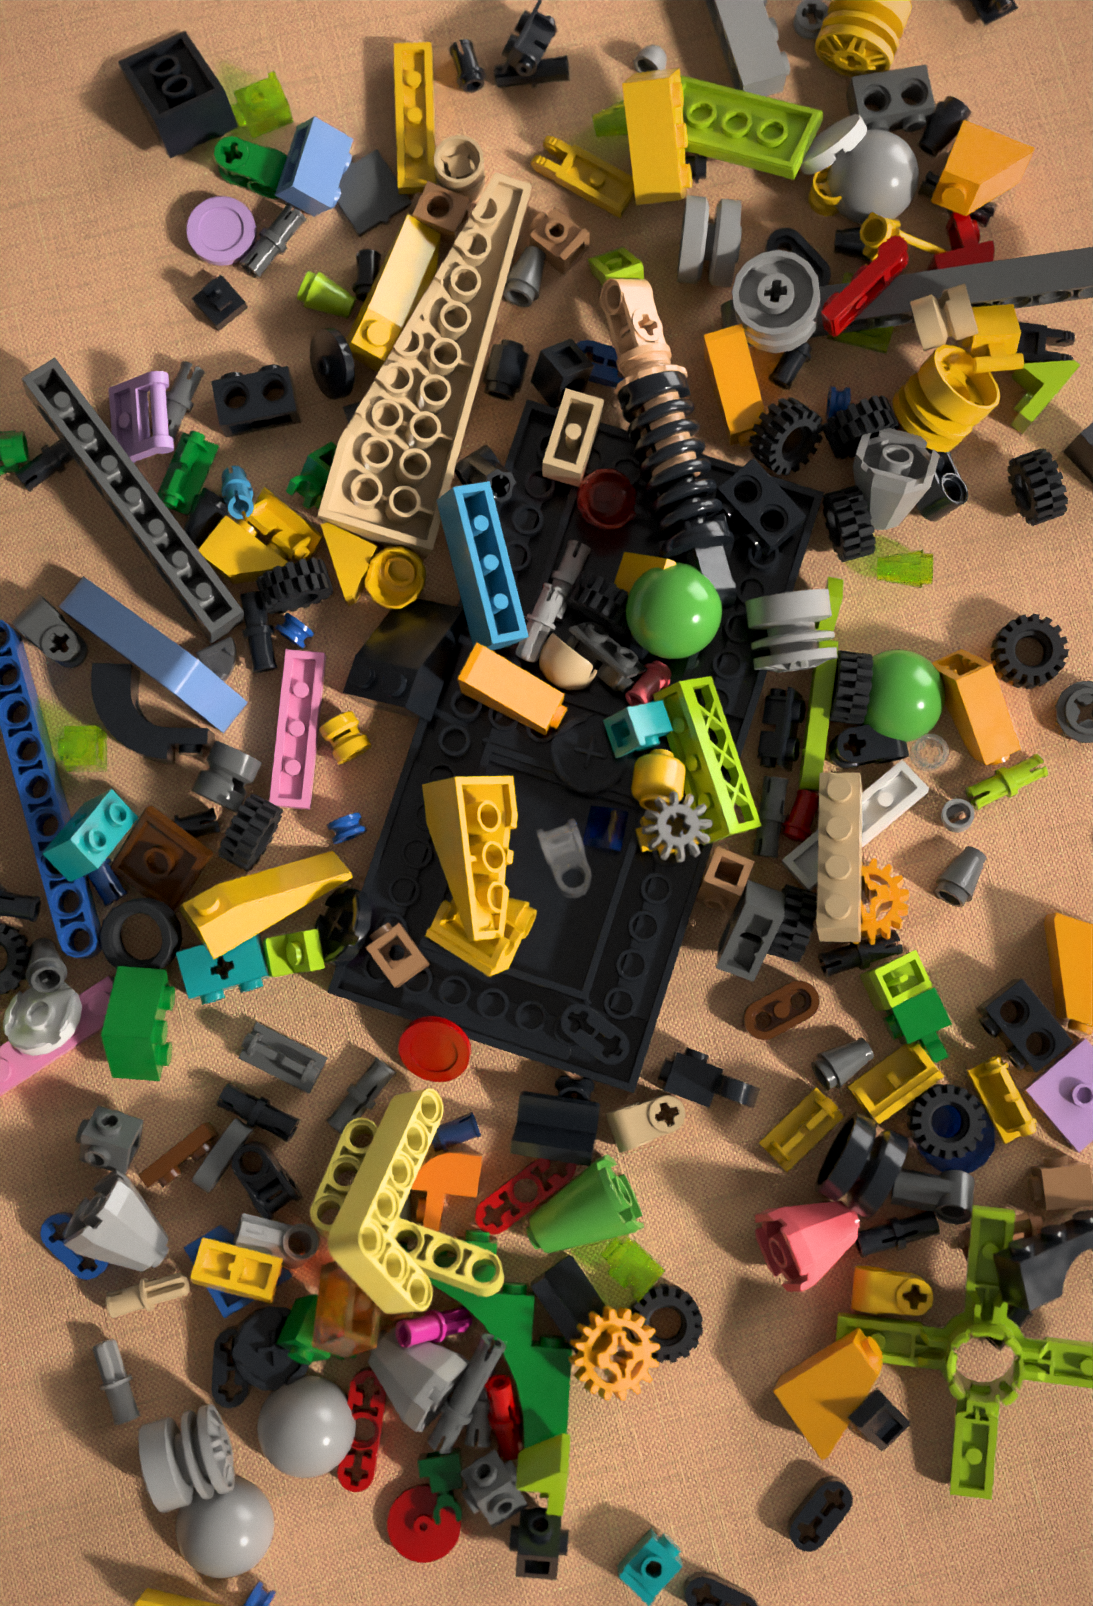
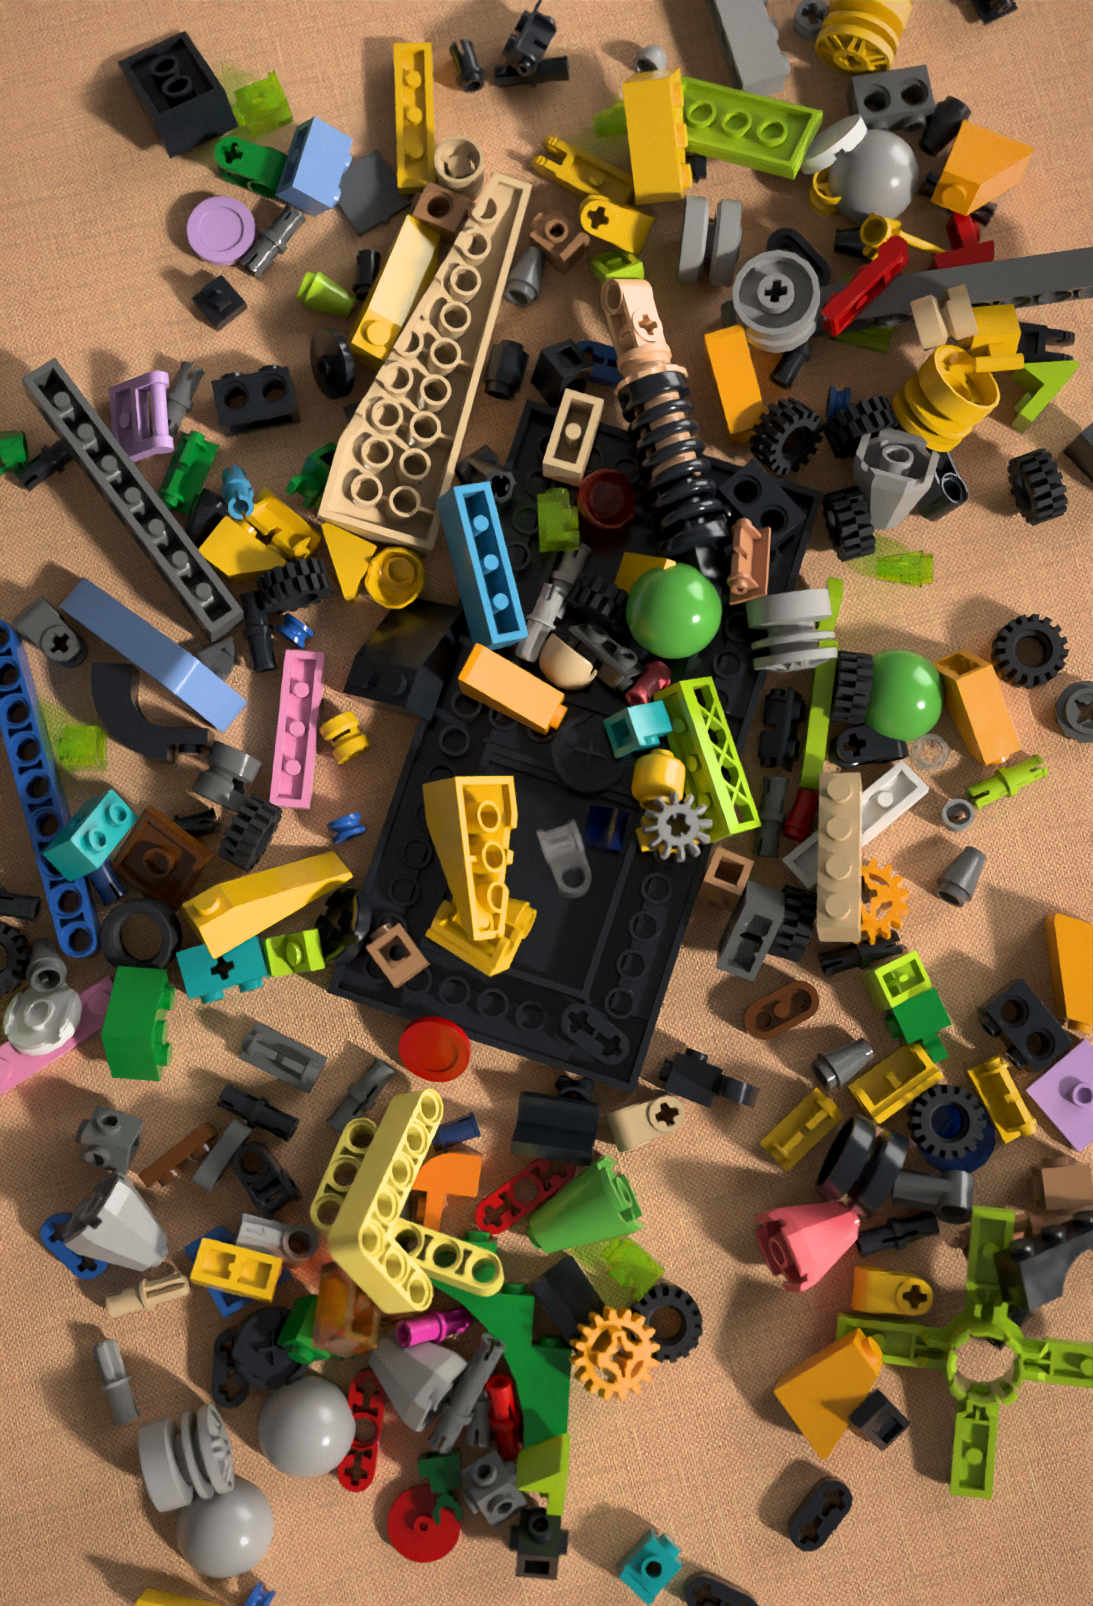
(557, 520): none -> clear neon green brick
(623, 225): none -> yellow piece
(749, 562): none -> nougat hinge

